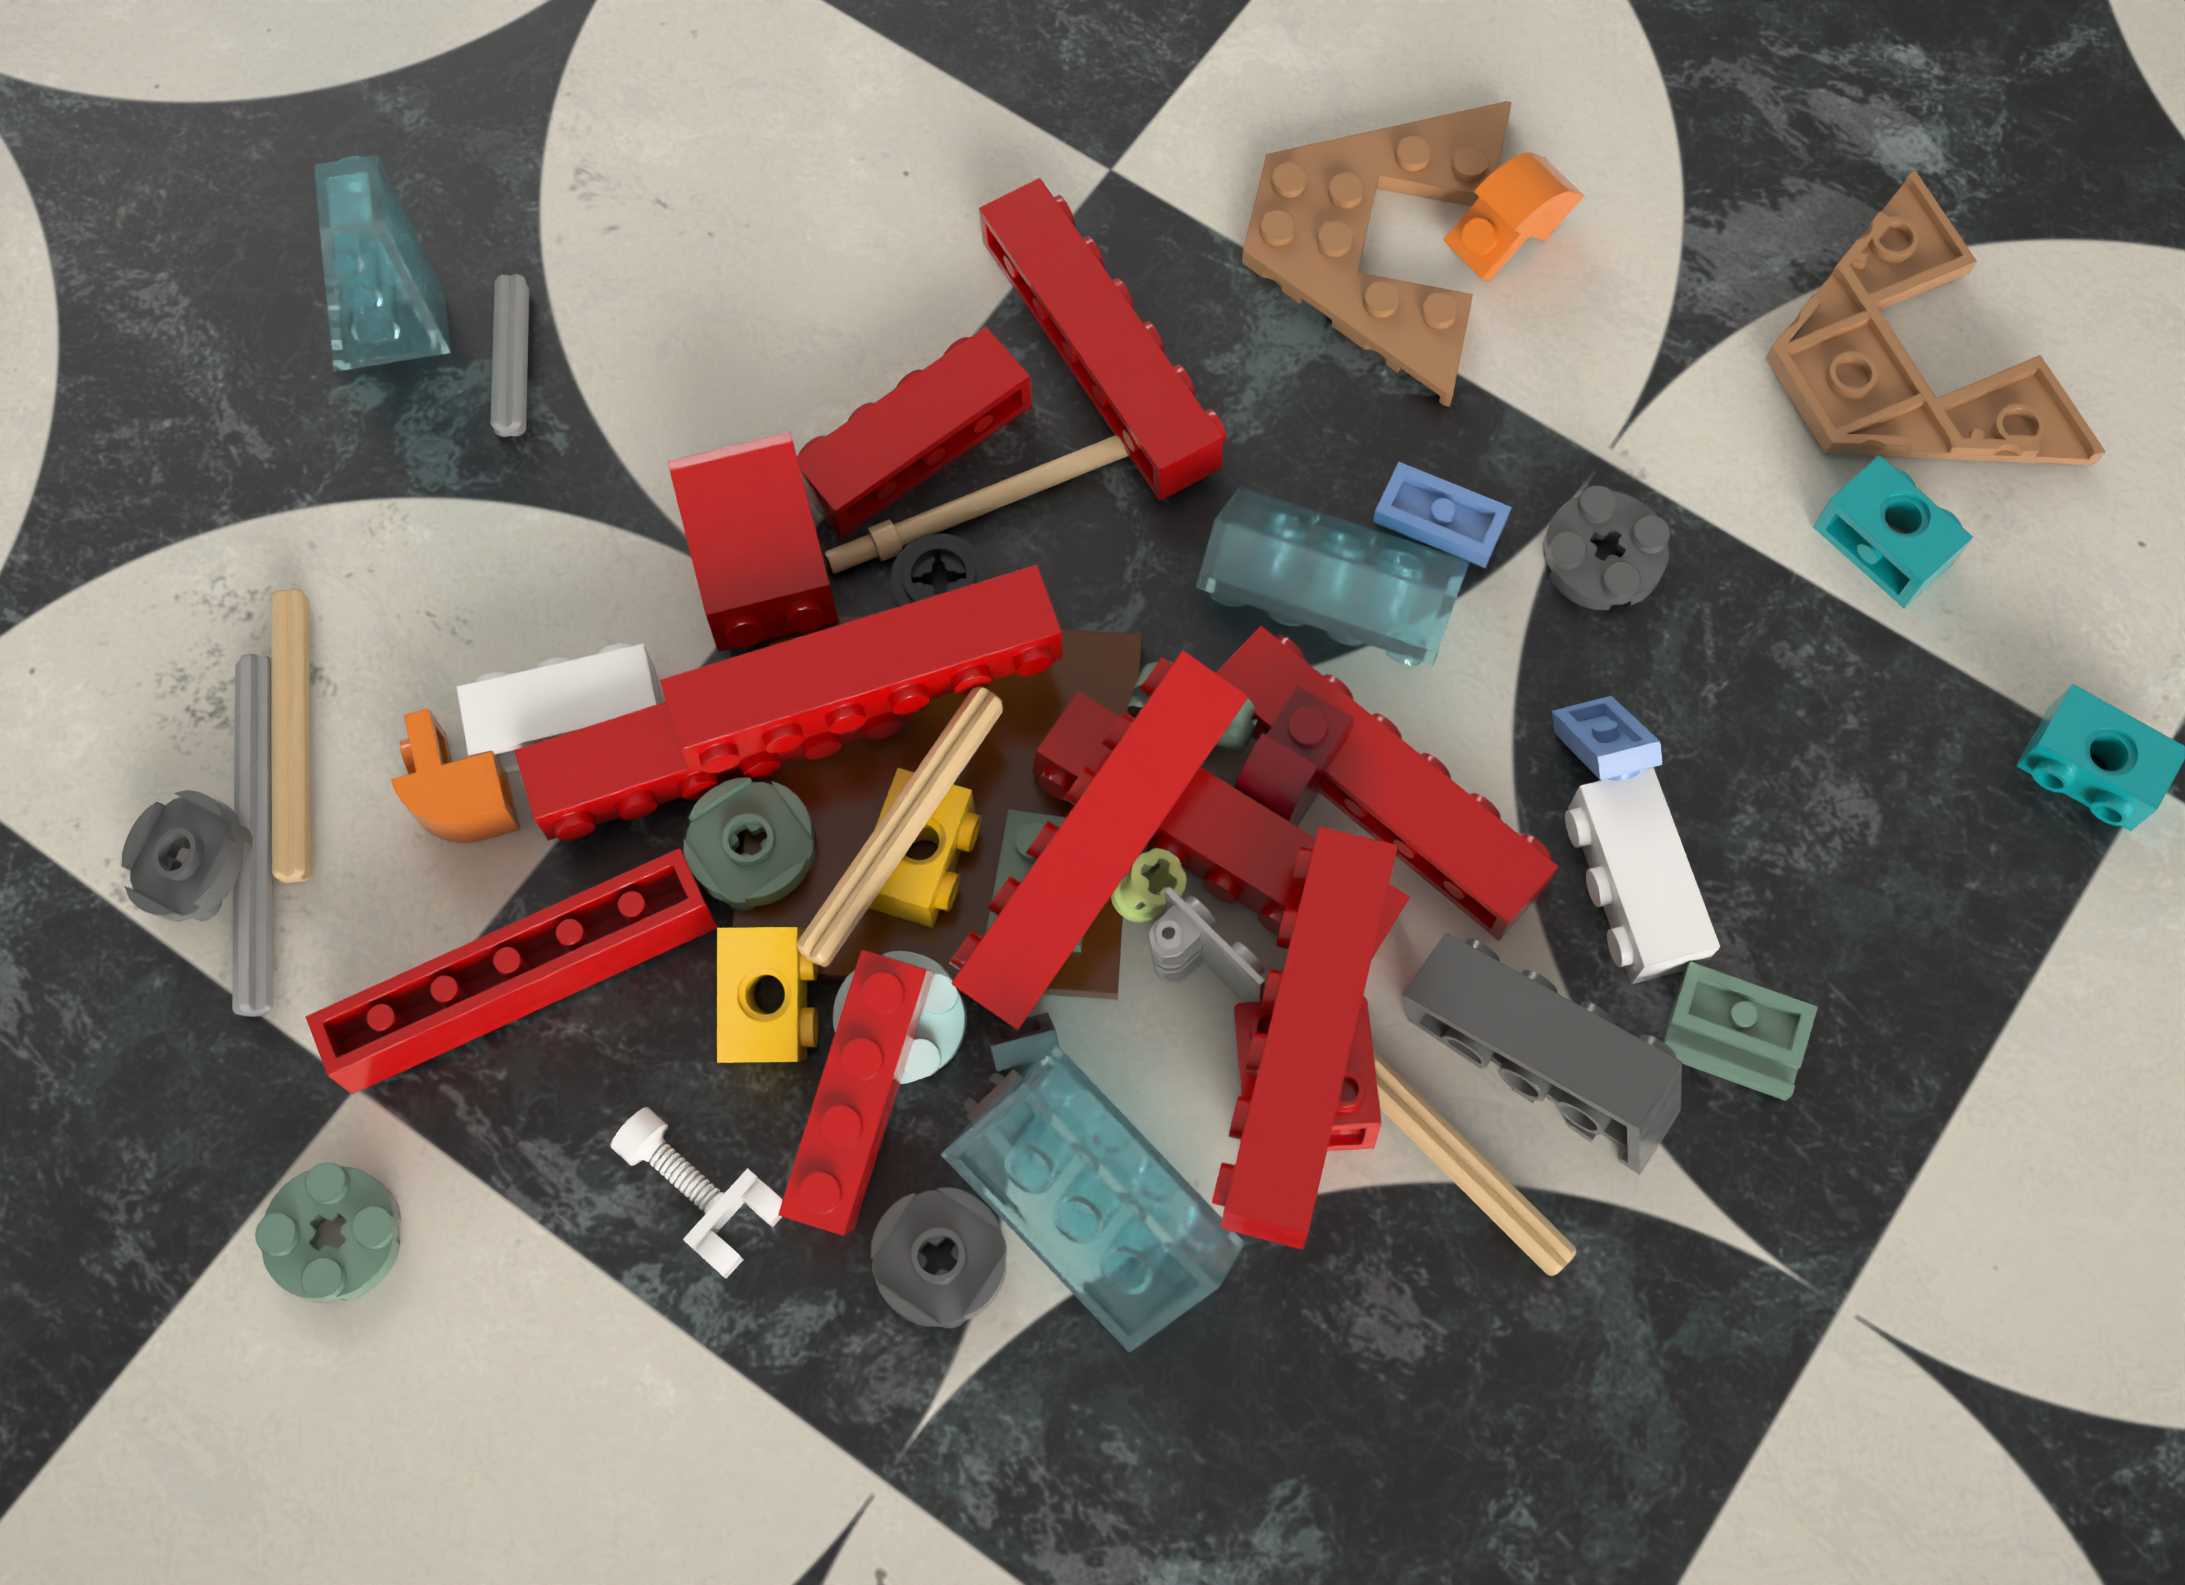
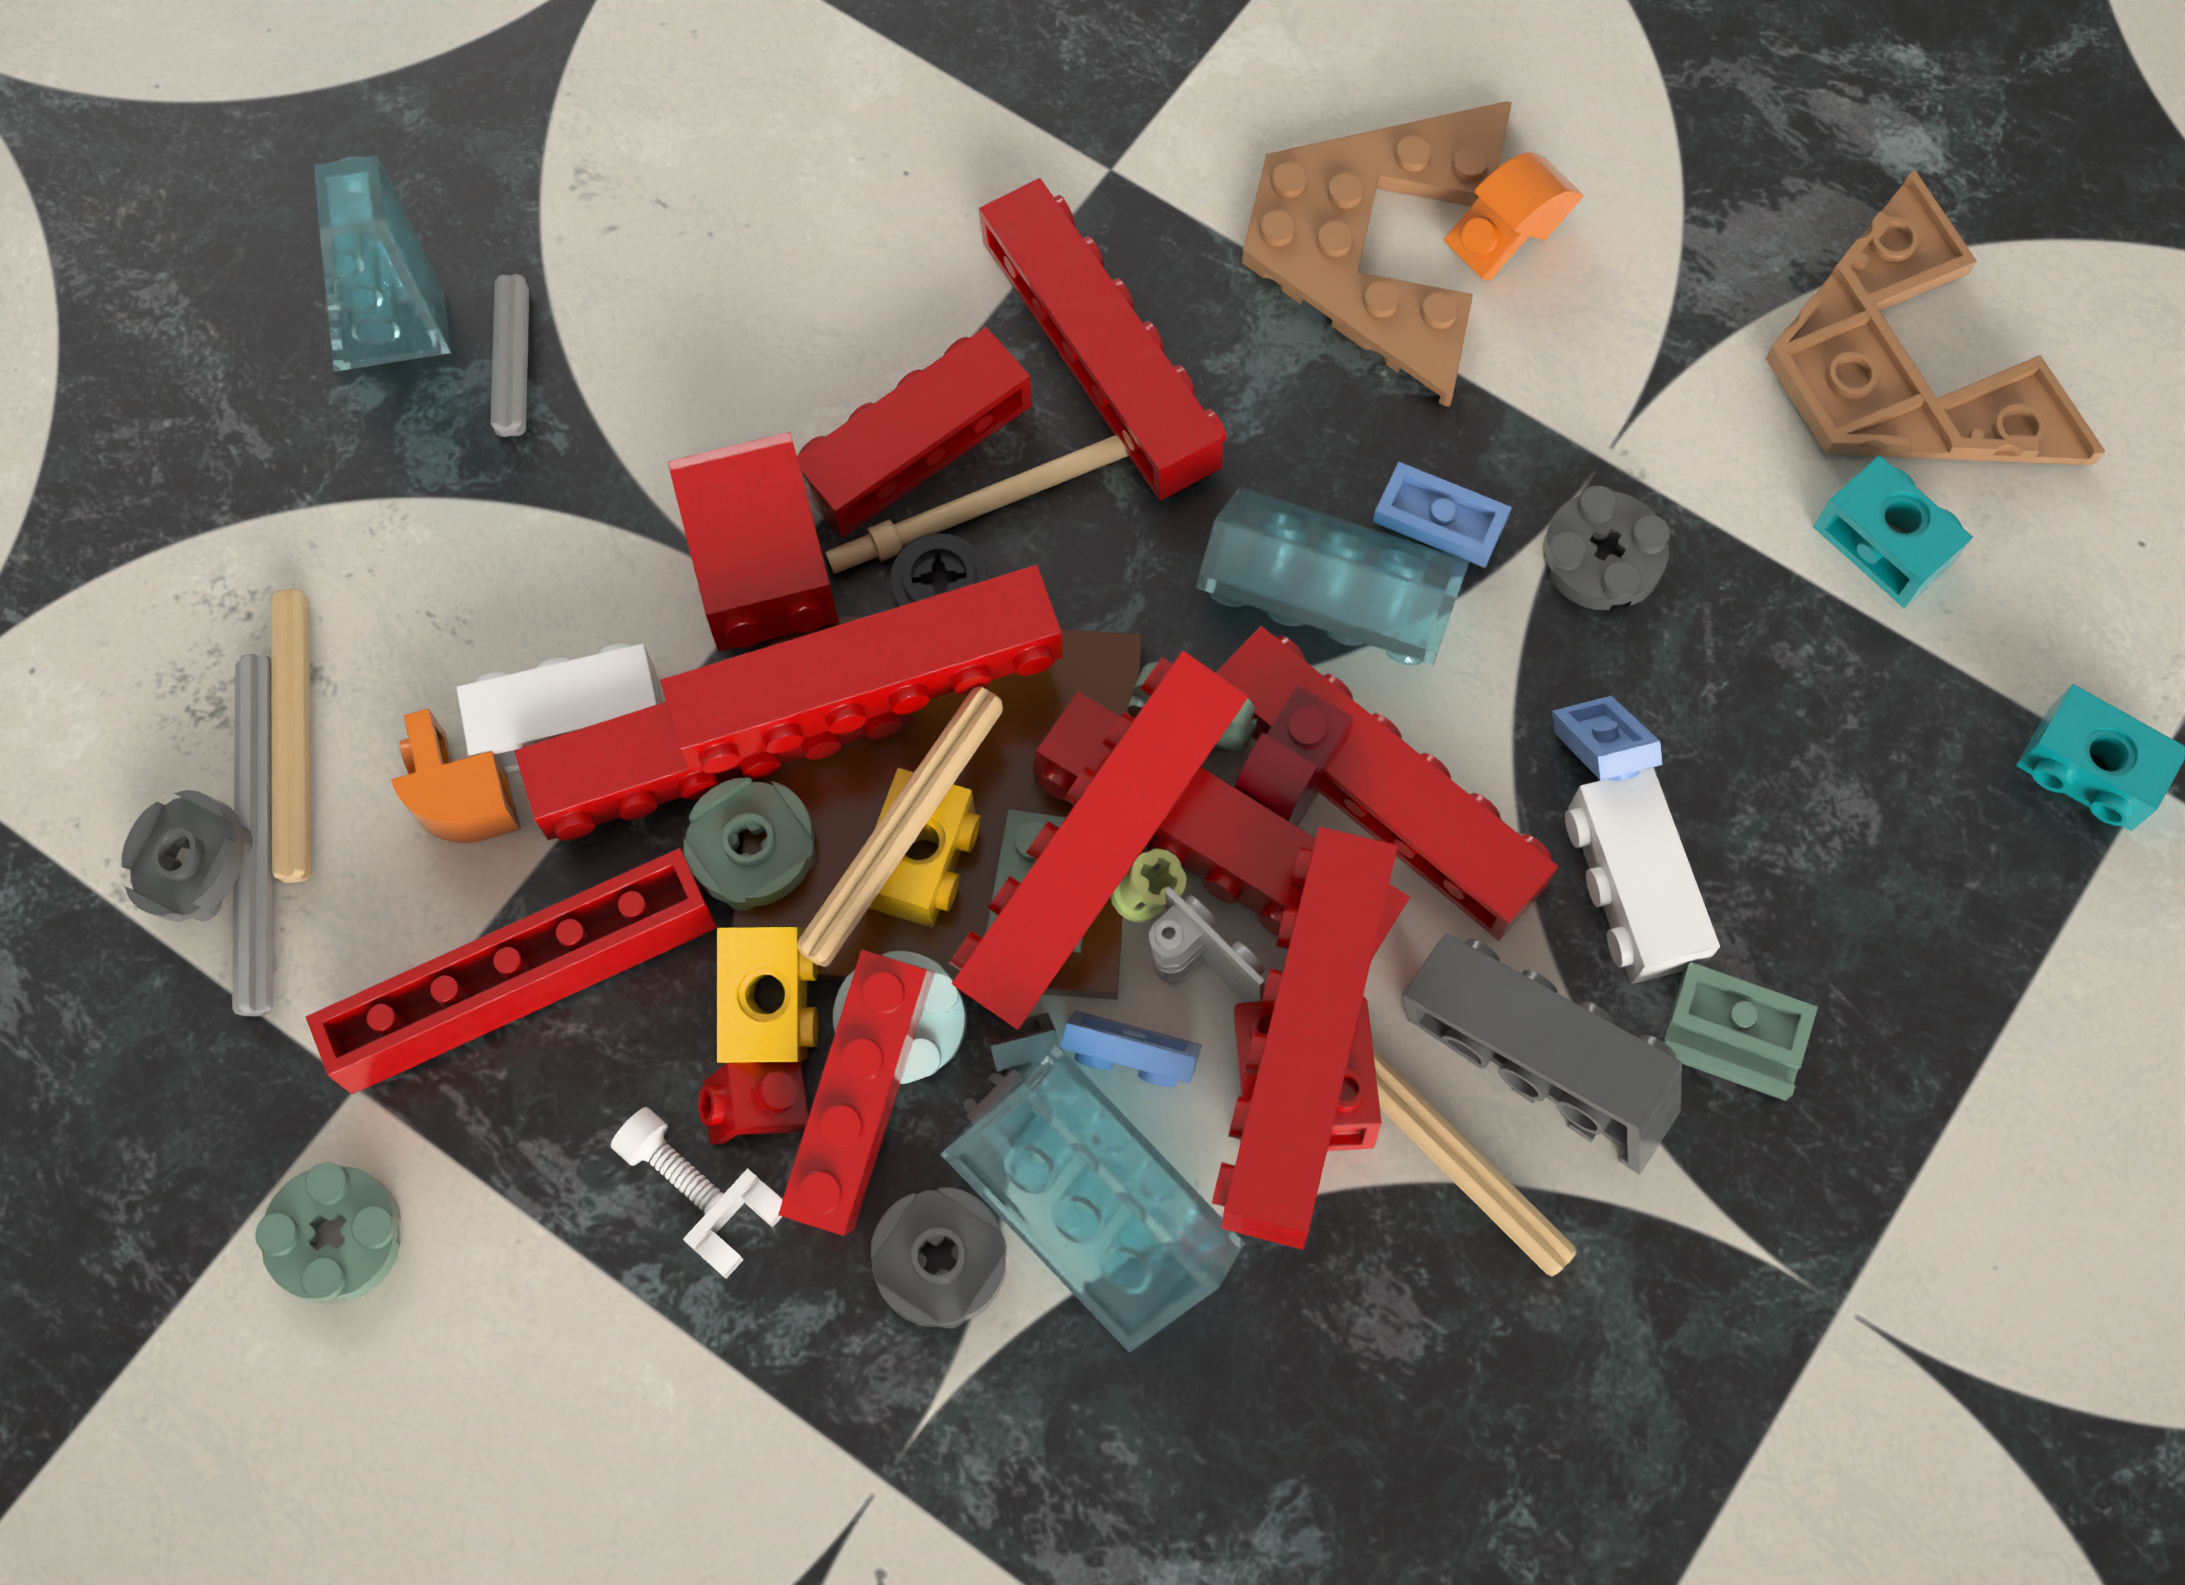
(753, 1100): none -> red bracket
(1157, 1056): none -> medium blue plate

